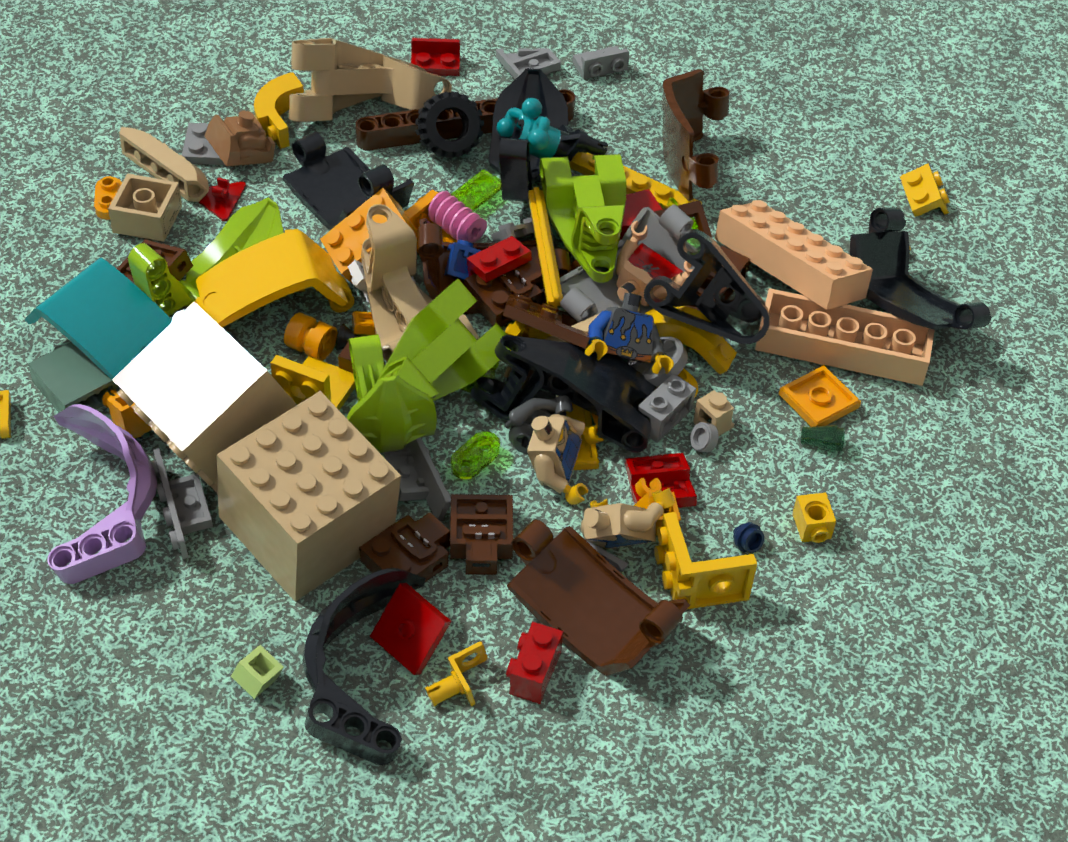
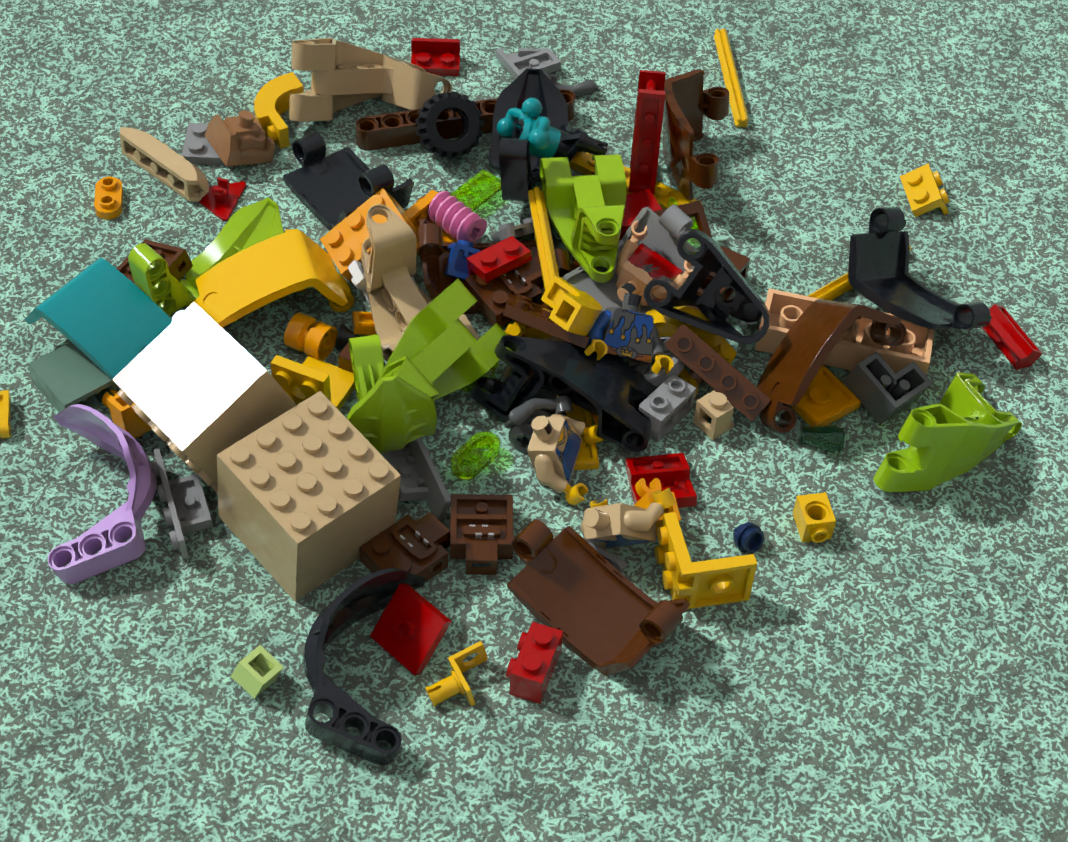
(145, 207): tan brick -> none
(571, 307): none -> yellow arch
(584, 88): none -> dark grey piece
(601, 62): light grey bracket -> none
(647, 131): none -> red fence
(704, 437): light grey tile -> none
(717, 372): none -> reddish brown bracket
(731, 78): none -> yellow axle
(794, 254): light nougat brick -> none
(806, 349): none -> reddish brown panel
(884, 391): none -> dark grey brick
(946, 438): none -> lime piece
(1011, 338): none -> red piece

